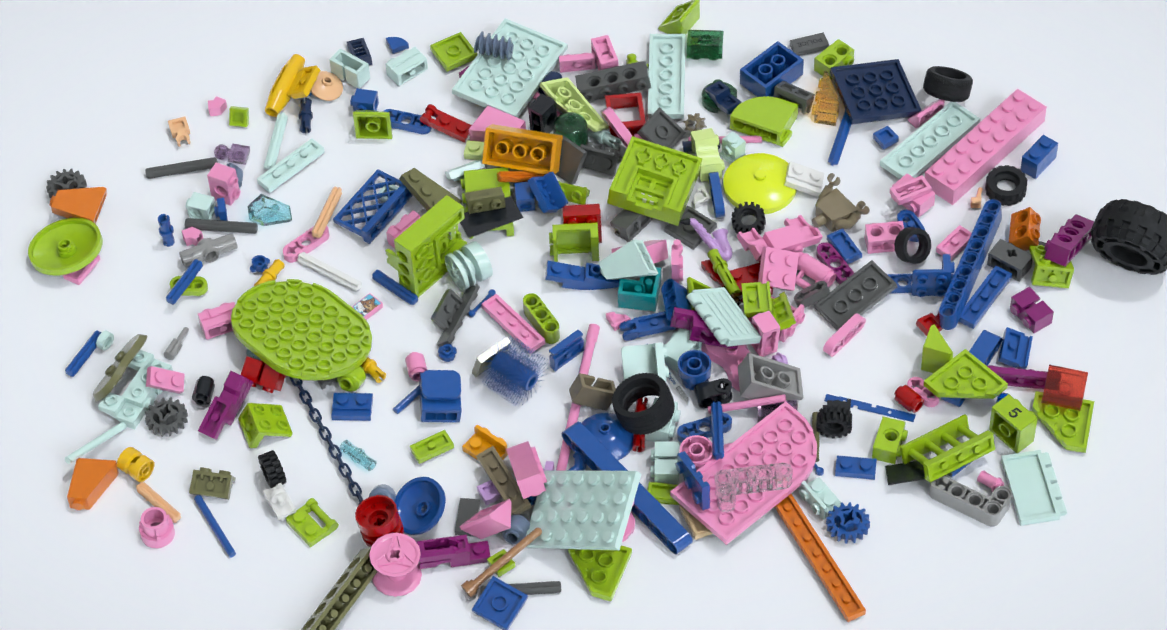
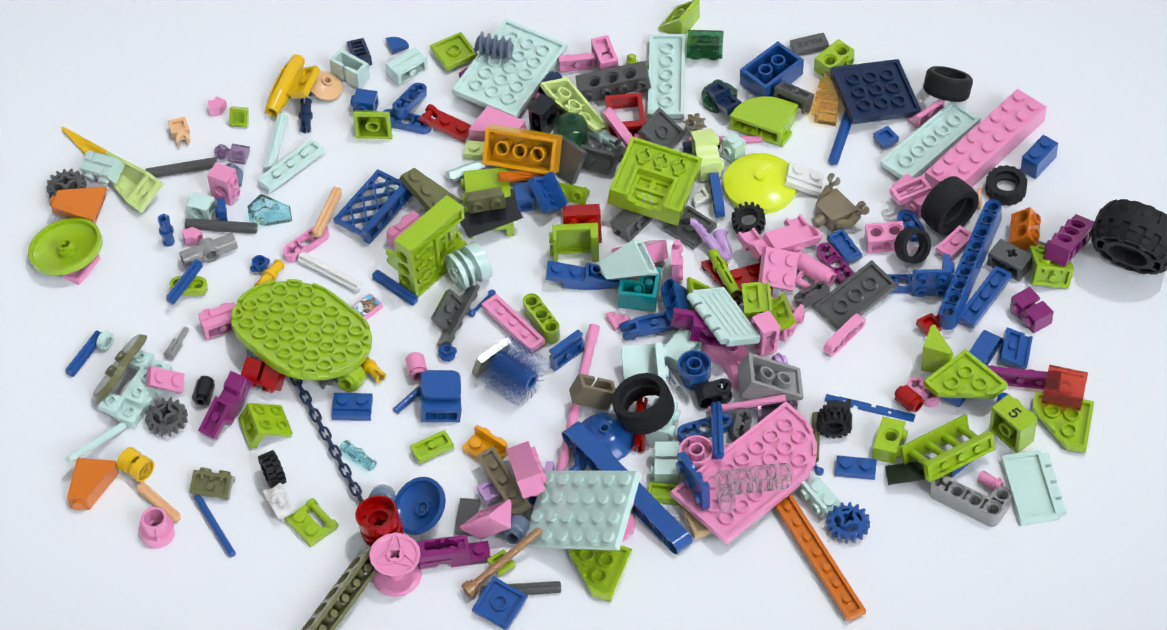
(102, 167): none -> light aqua brick
(134, 183): none -> yellowish green plate
(403, 106): none -> blue beam
(741, 414): none -> dark grey beam
(949, 205): none -> black tyre

